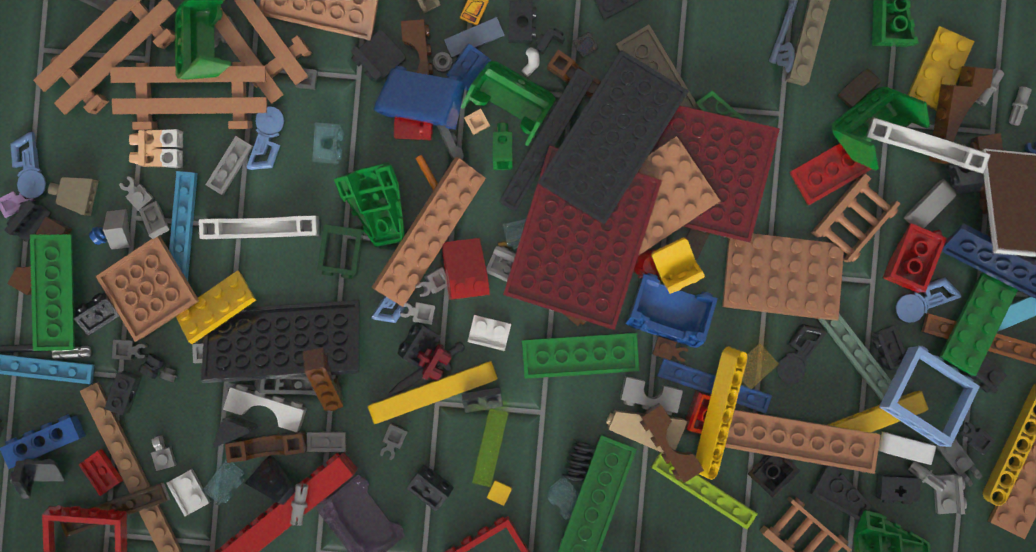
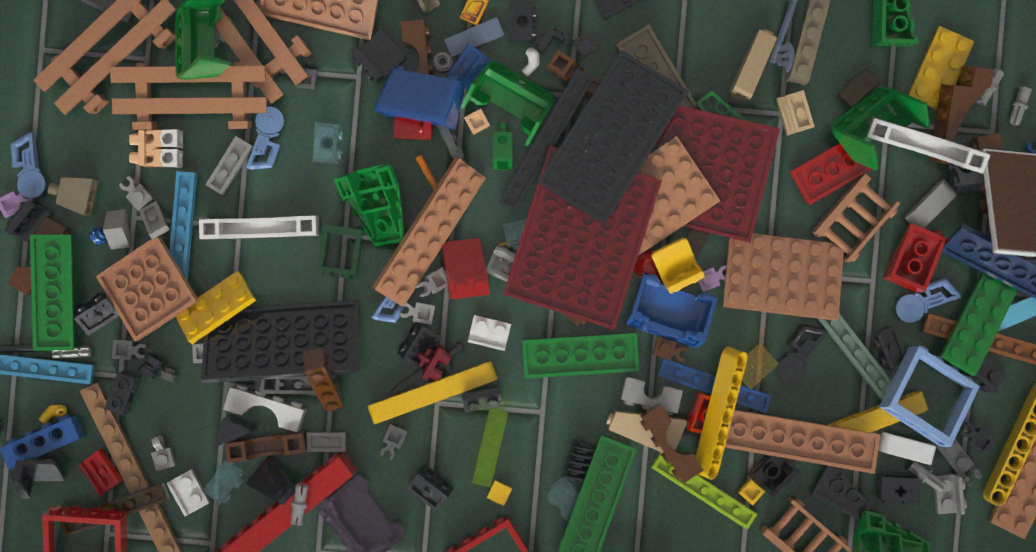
(53, 411): none -> yellow arm
(711, 278): none -> lavender plate
(751, 491): none -> yellow tile
(752, 66): none -> tan slope
(795, 112): none -> tan plate

